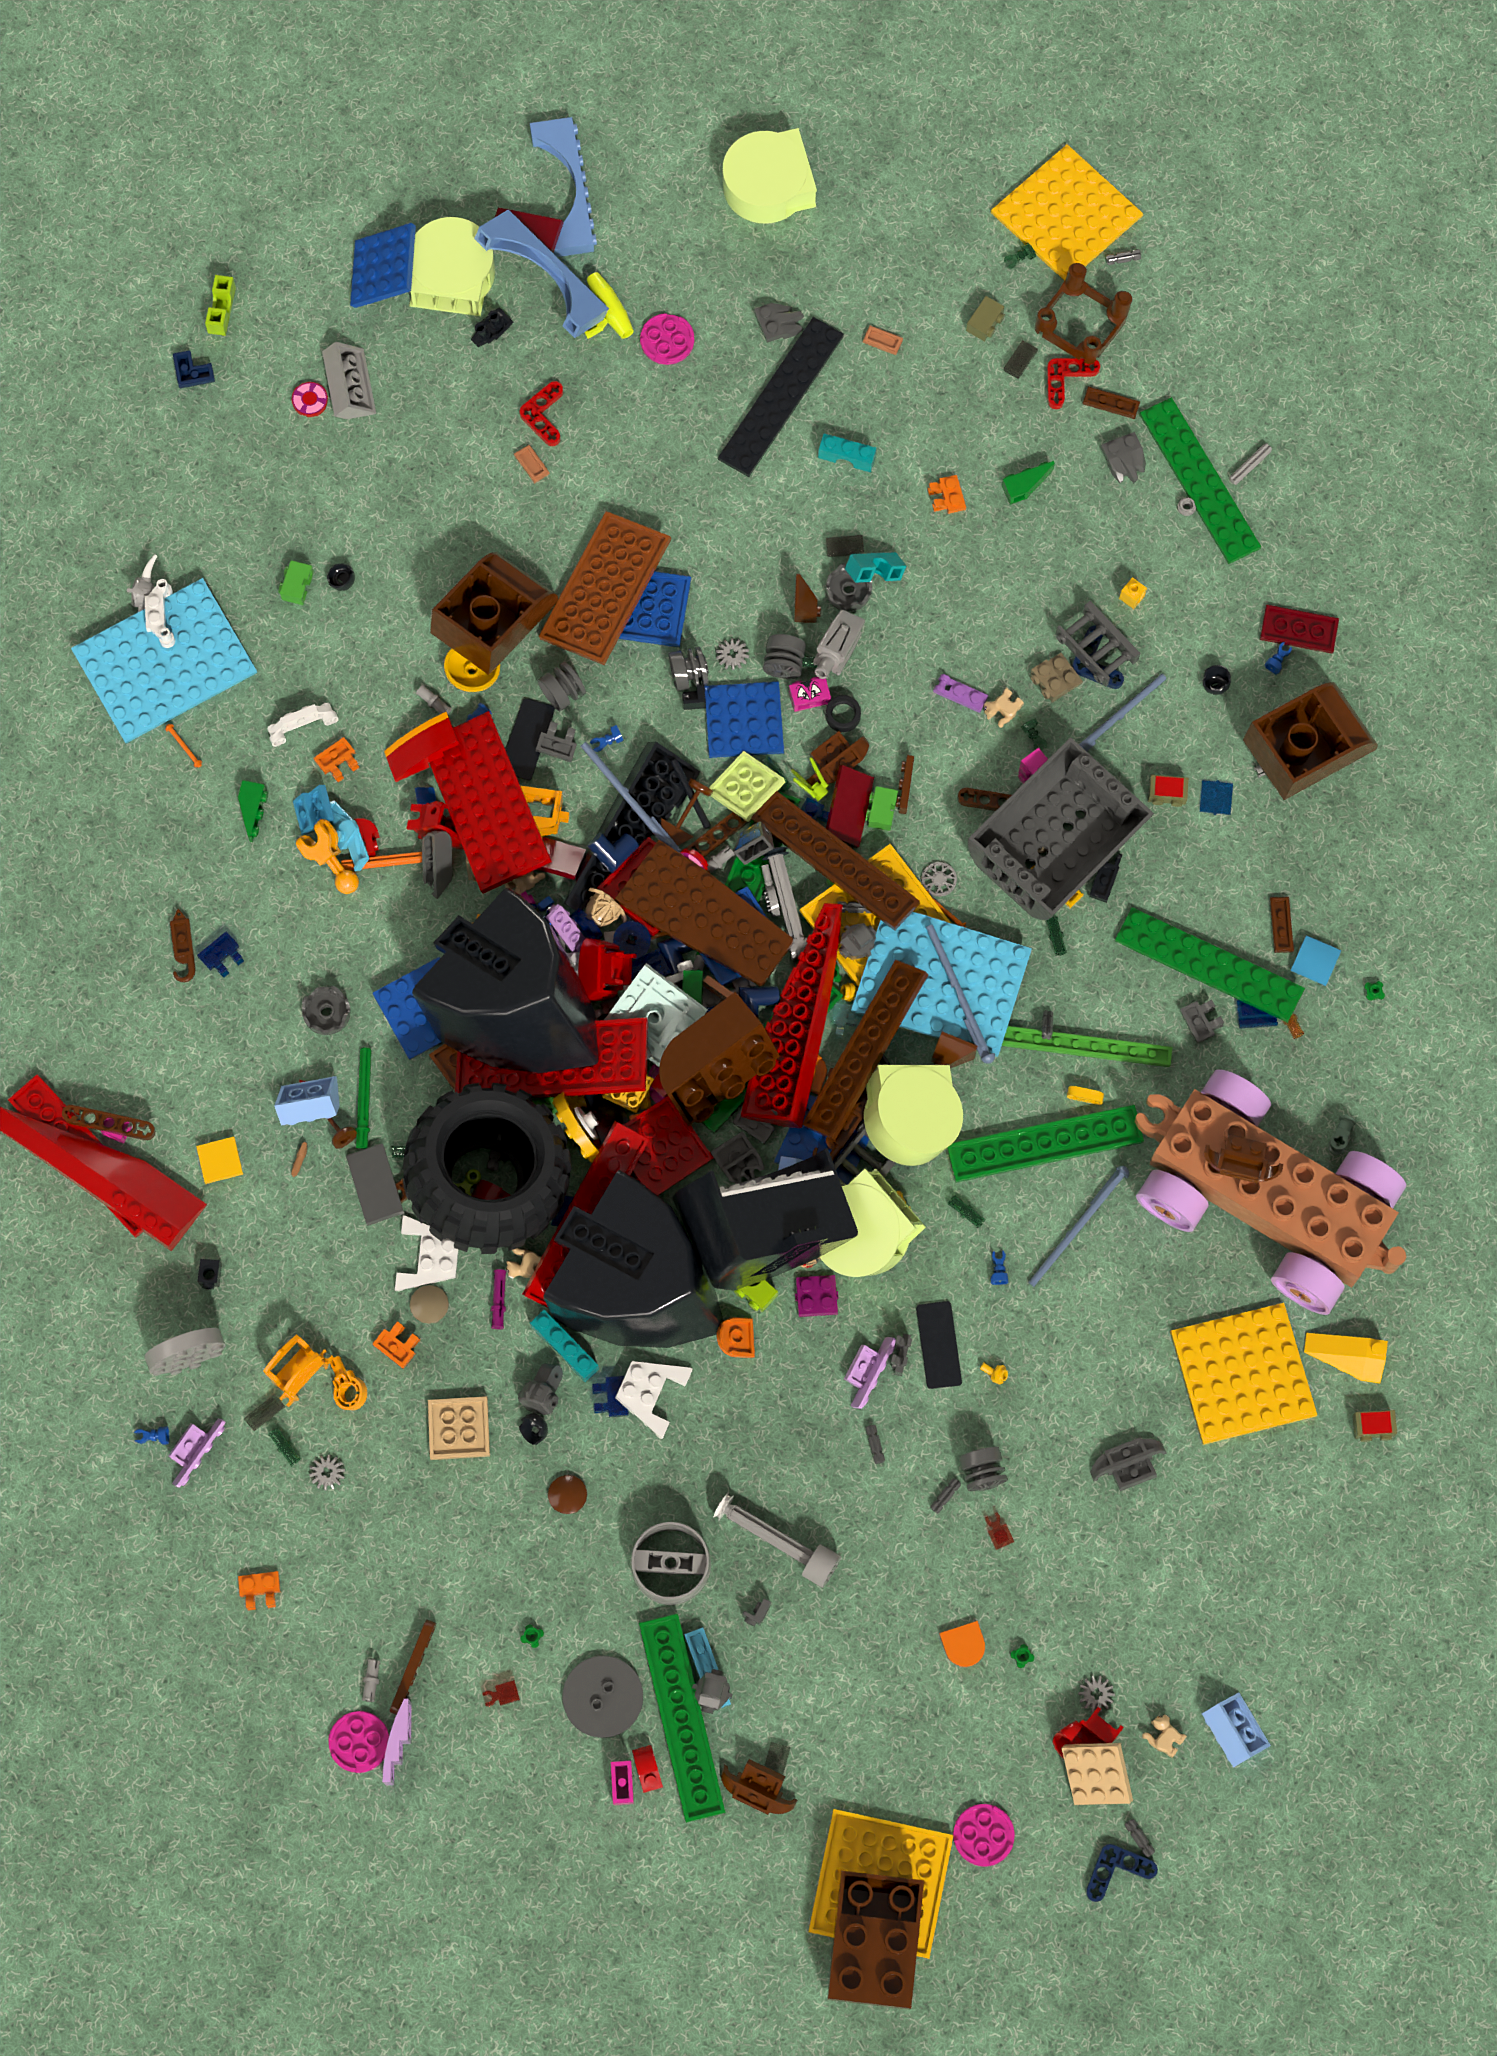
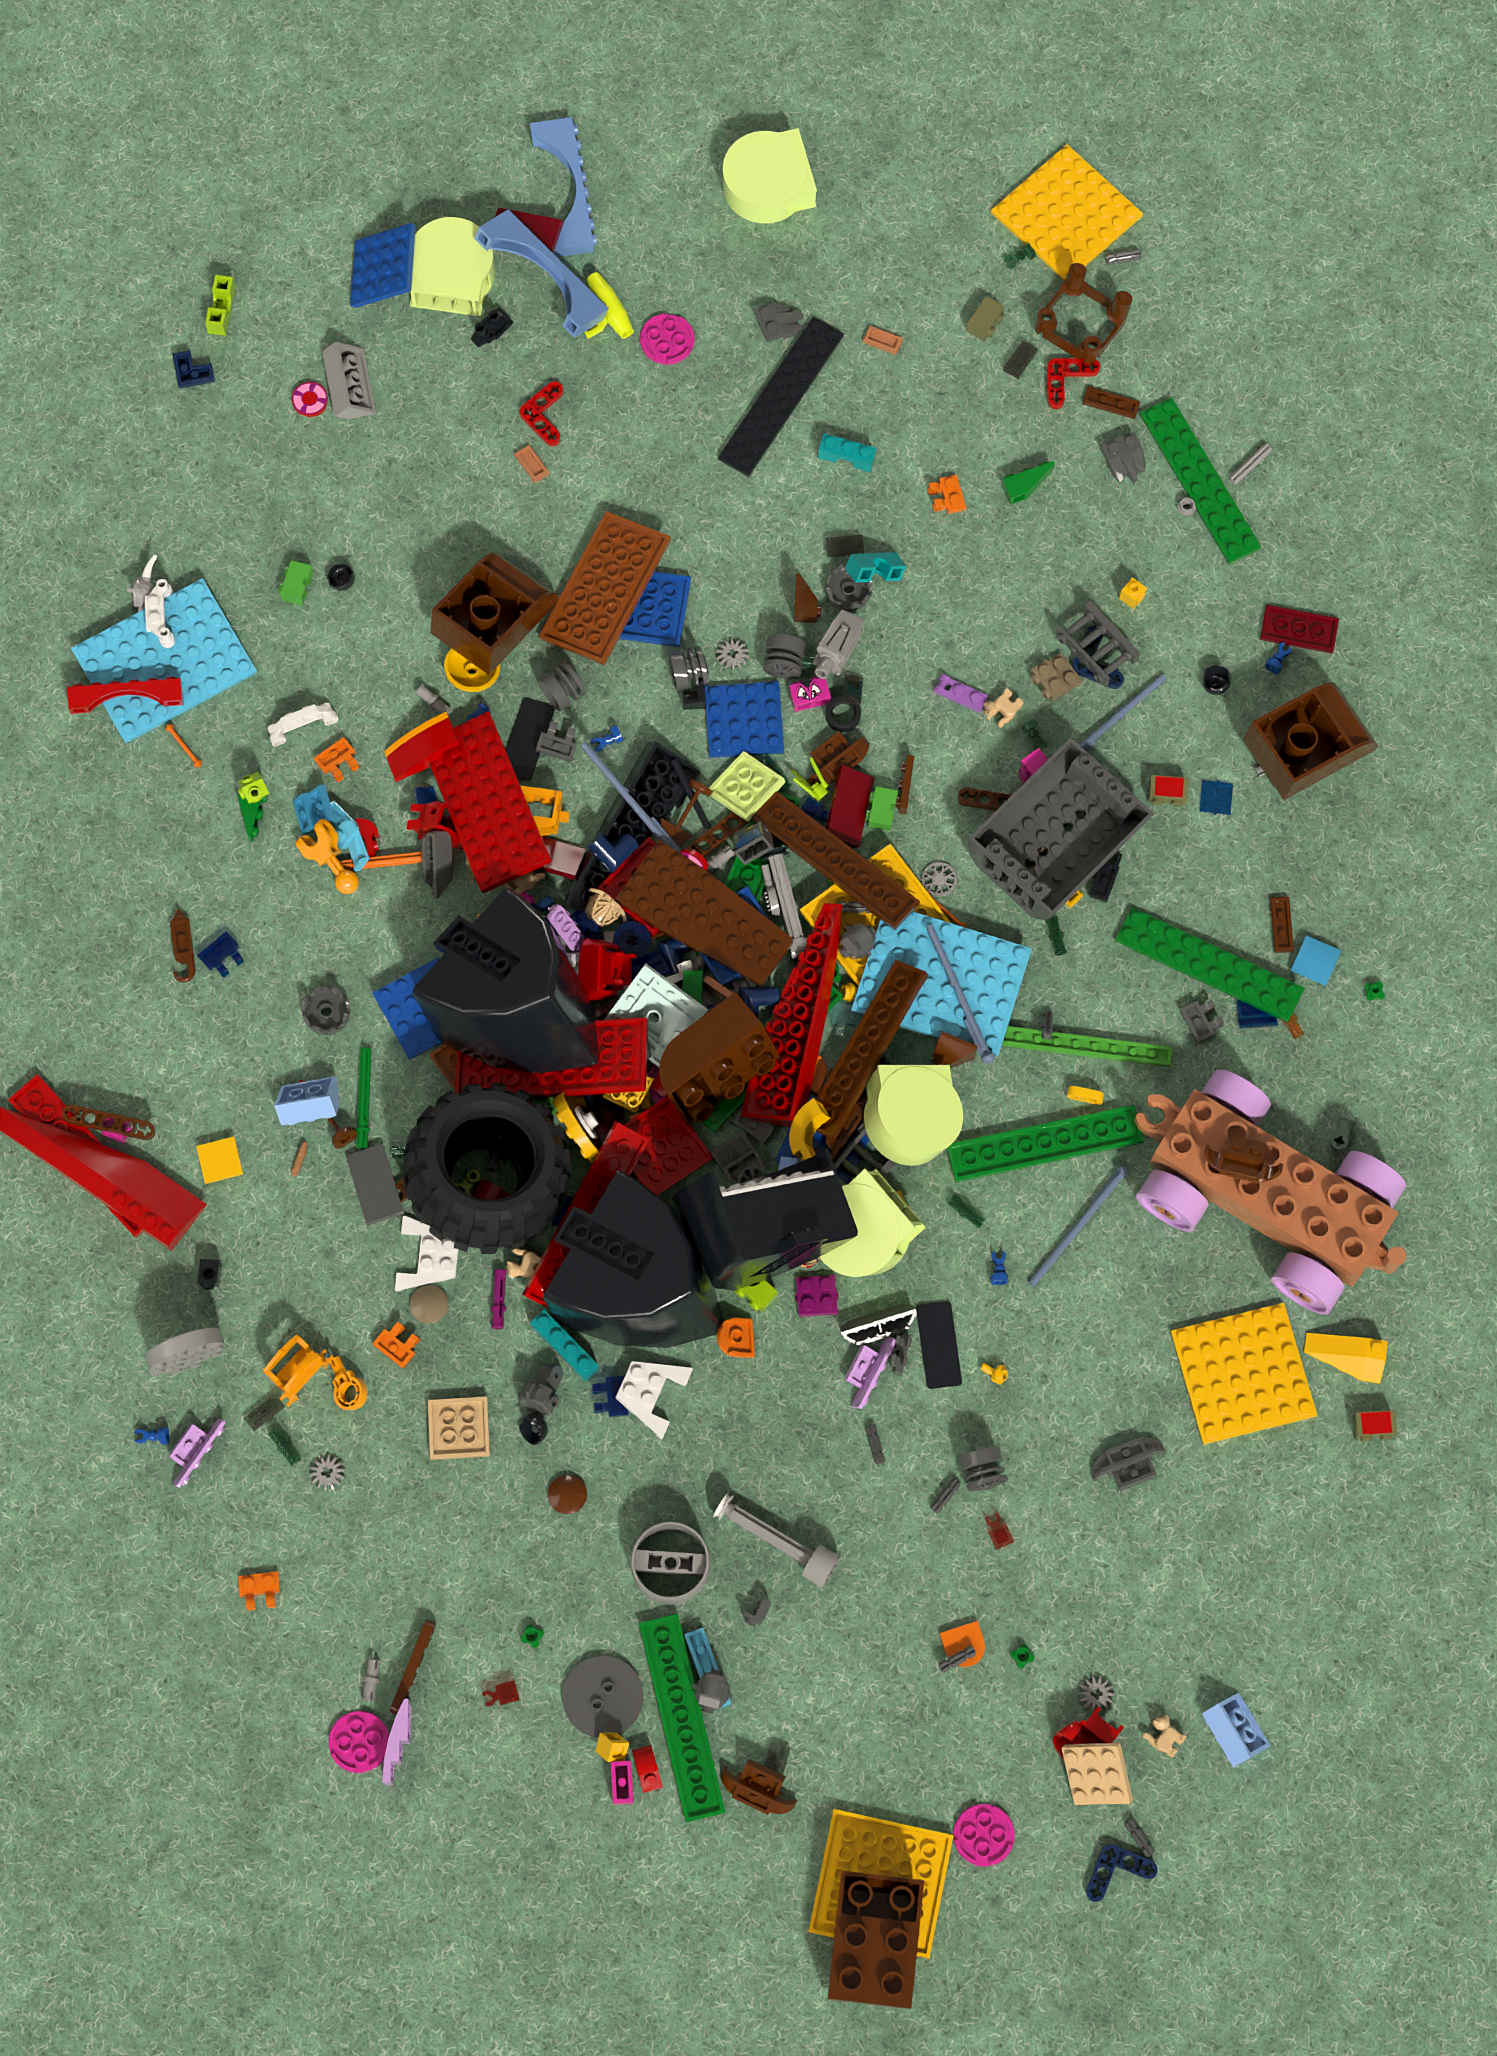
(85, 698): none -> red arch
(252, 788): none -> lime brick
(612, 1747): none -> yellow brick
(804, 1126): none -> yellow arch
(852, 689): none -> clear smoke tile
(879, 1324): none -> dark grey brick
(957, 1659): none -> dark grey axle

